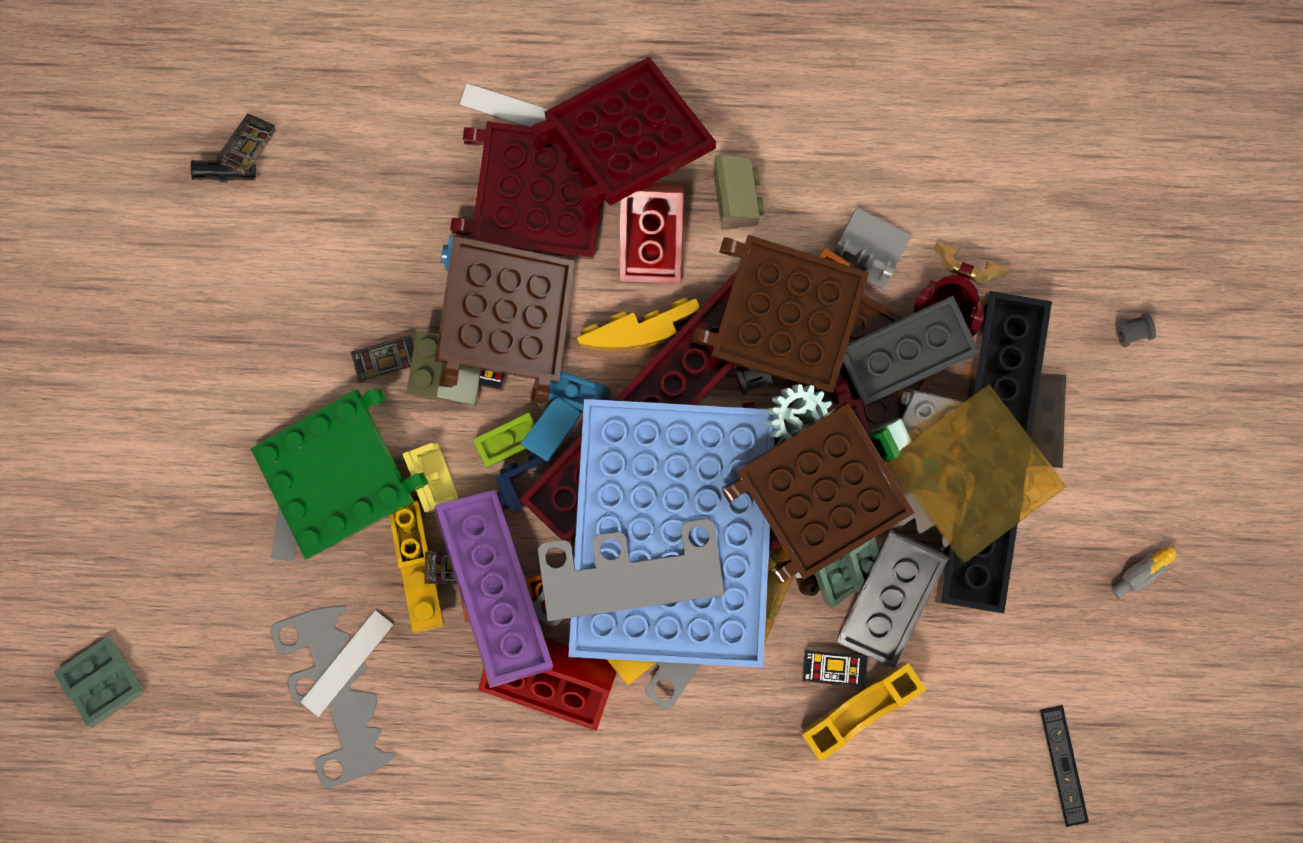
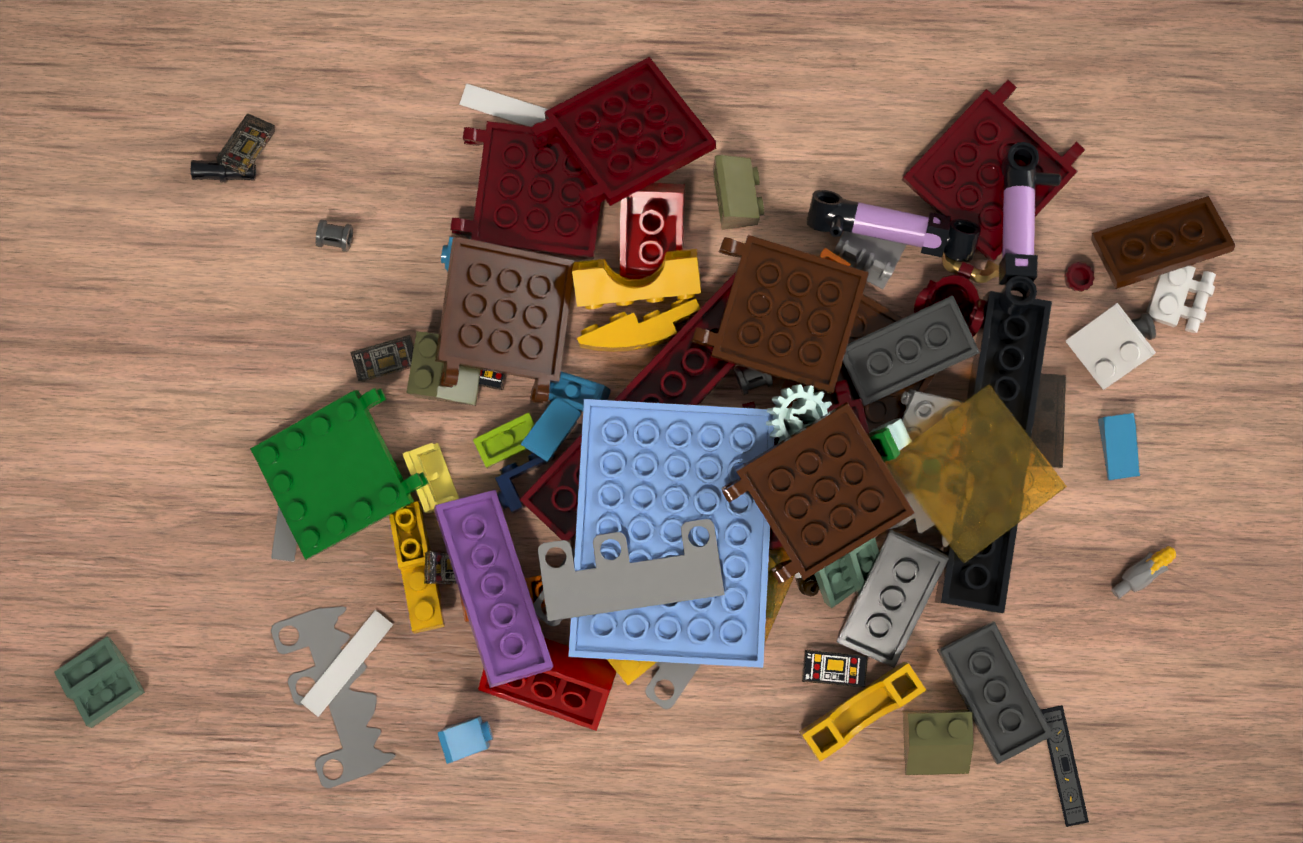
(334, 235): none -> dark grey bush
(465, 739): none -> dark azure slope
(598, 284): none -> yellow arch
(931, 233): none -> piece
(937, 741): none -> olive slope
(964, 171): none -> dark red plate
(995, 692): none -> dark grey piece
(1018, 260): none -> black piece
(1079, 277): none -> dark red piece
(1110, 346): none -> white plate
(1119, 446): none -> dark azure slope
(1162, 242): none -> reddish brown plate
(1170, 295): none -> white plate

